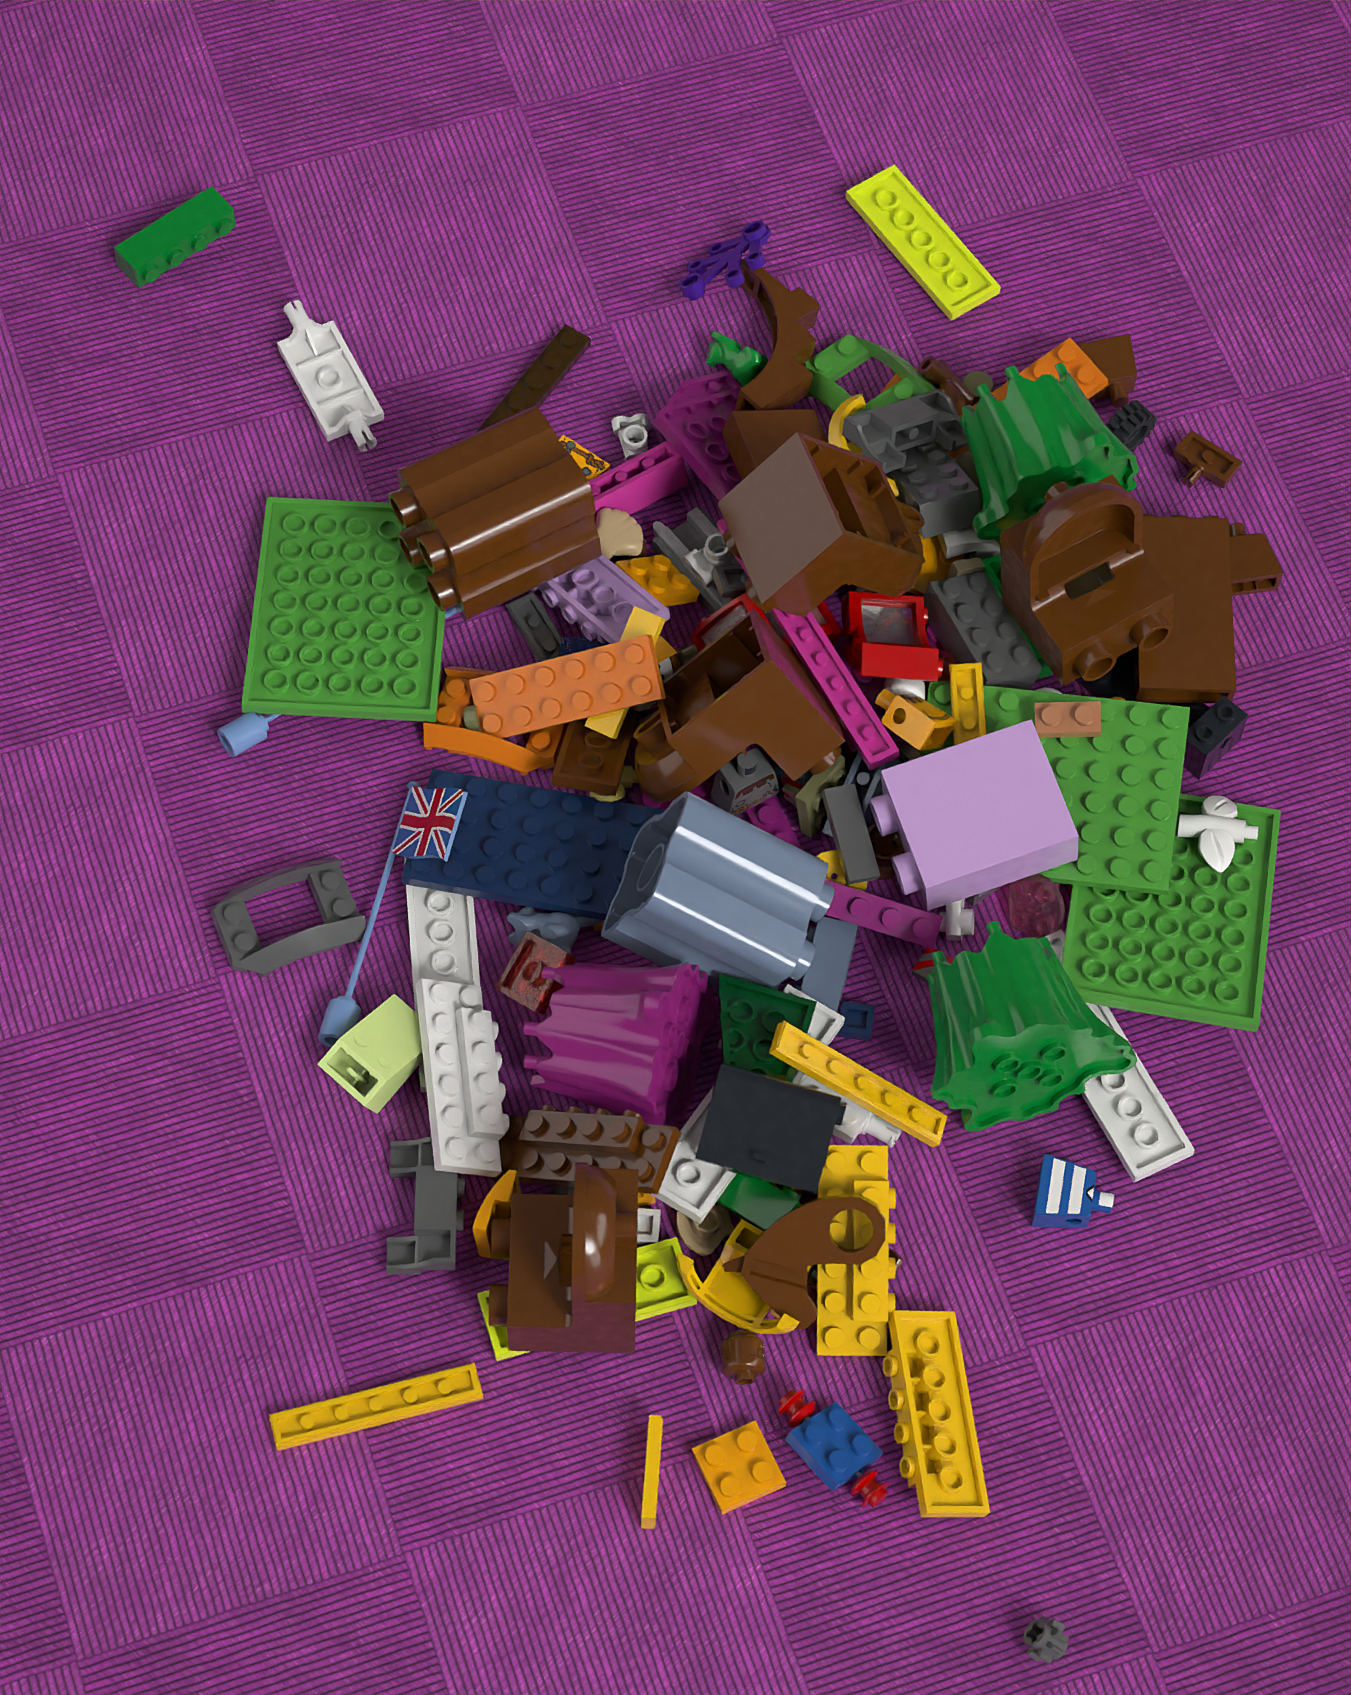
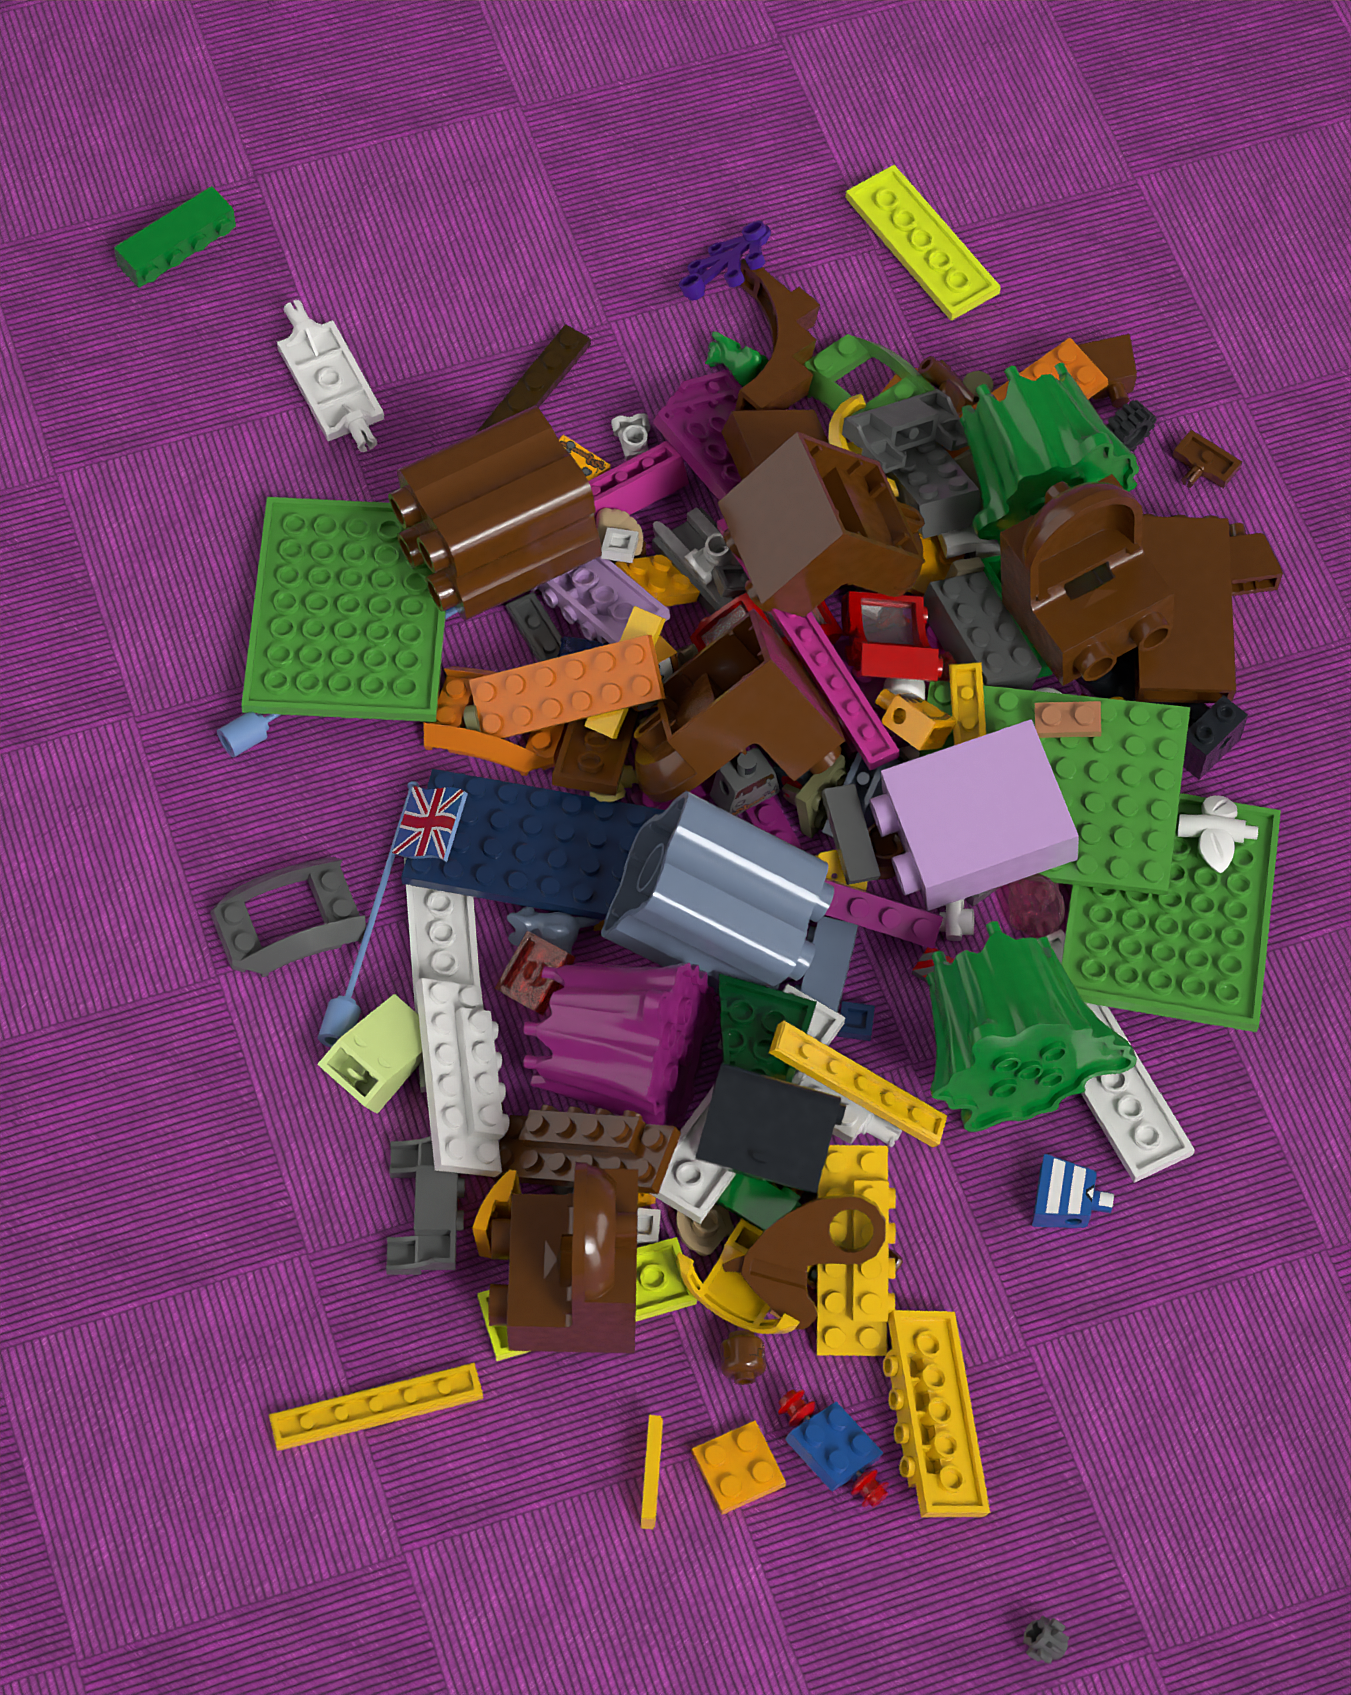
(619, 545): none -> white tile

